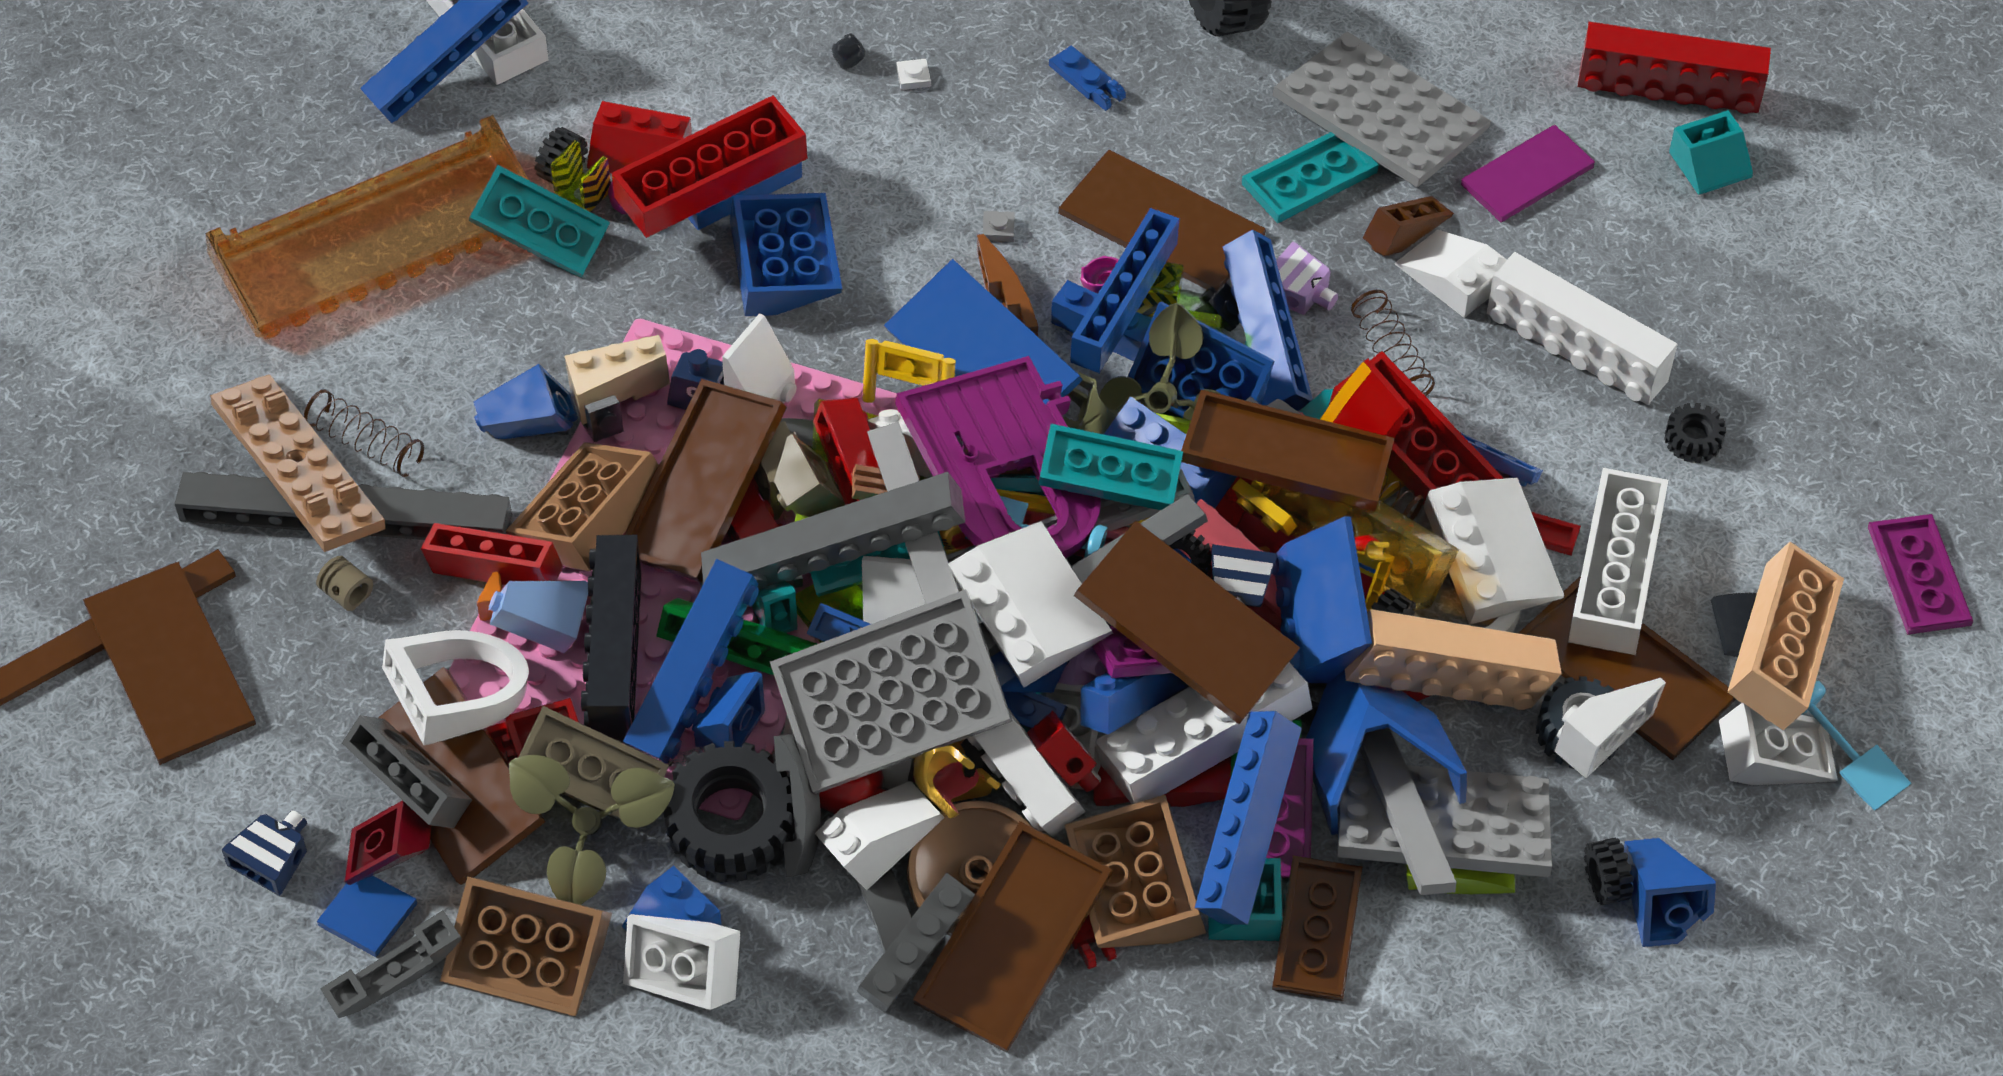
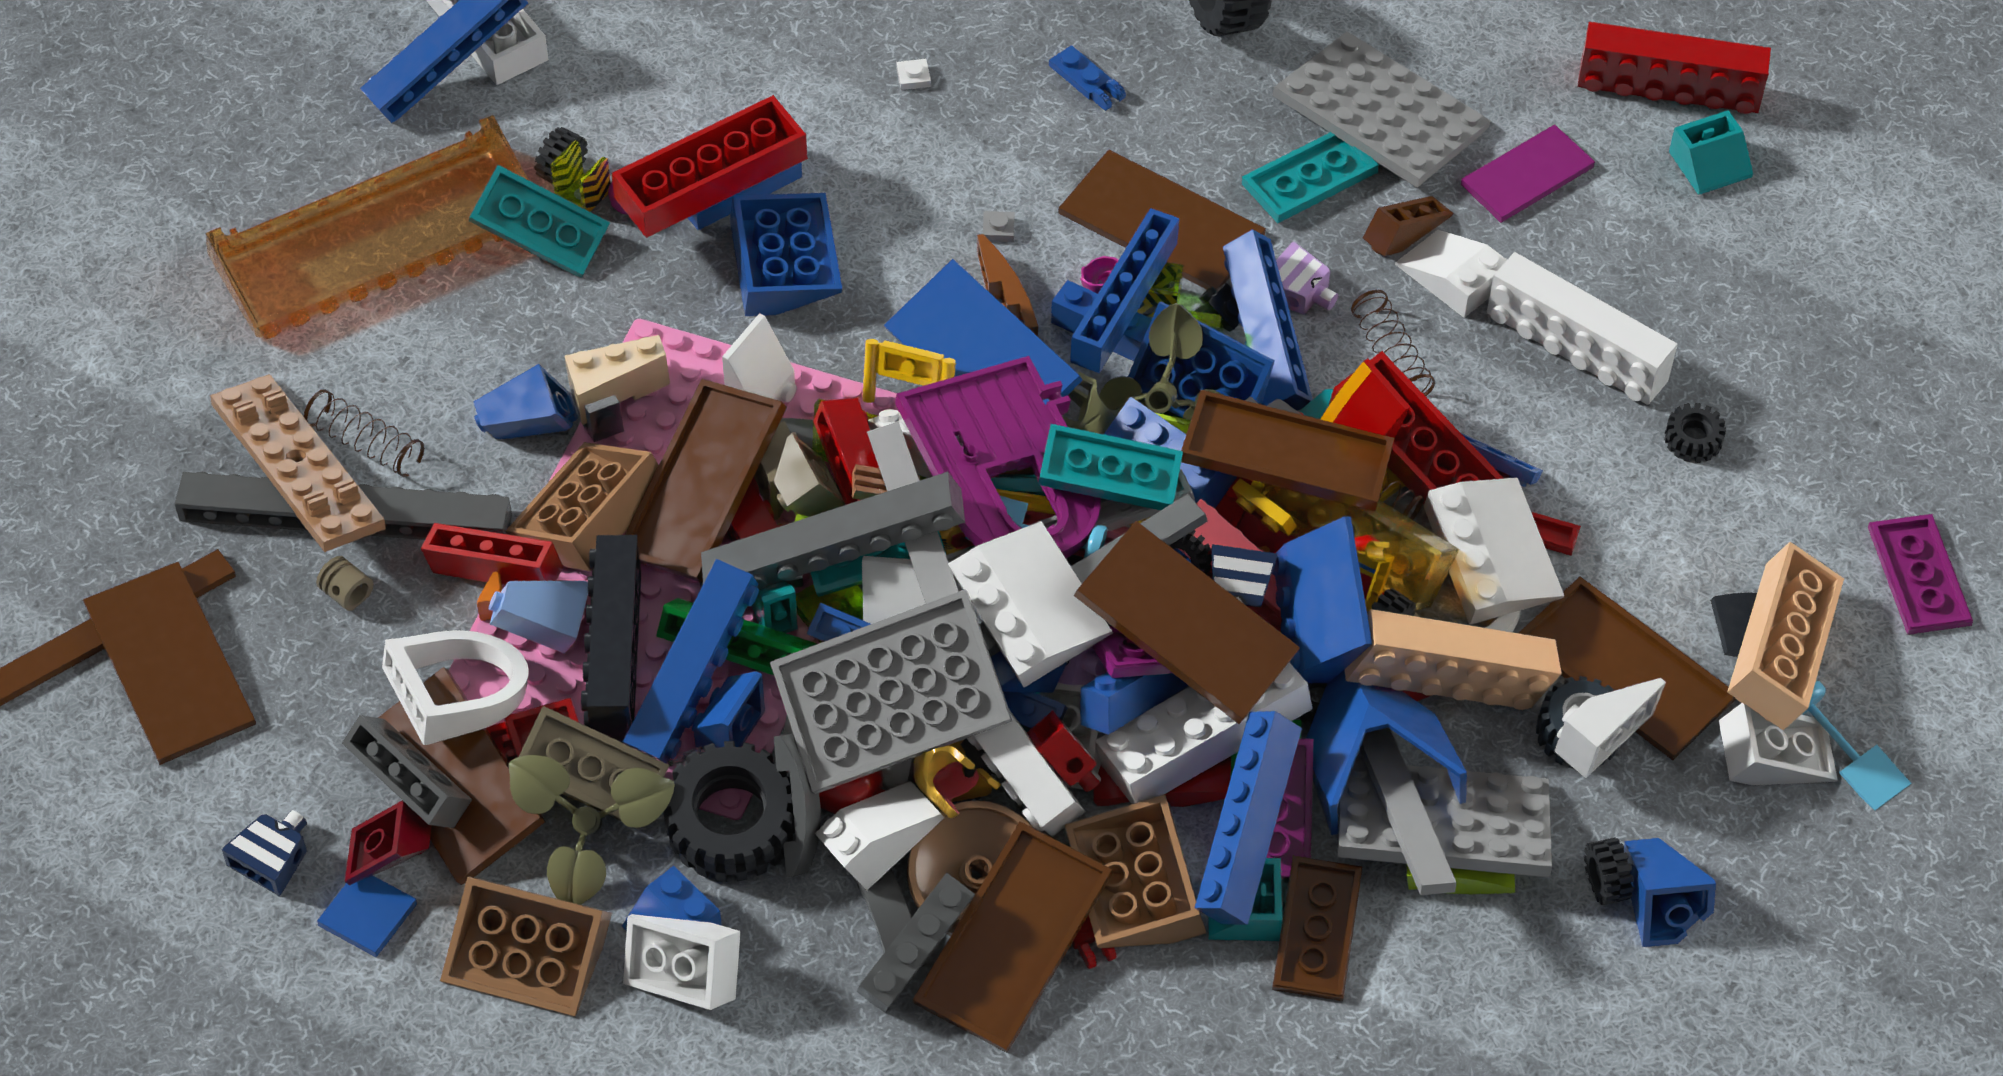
(394, 970): dark grey slope -> none
(632, 133): red slope -> none
(688, 374): dark blue torso -> none
(848, 51): black piece -> none
(1618, 561): white brick -> none

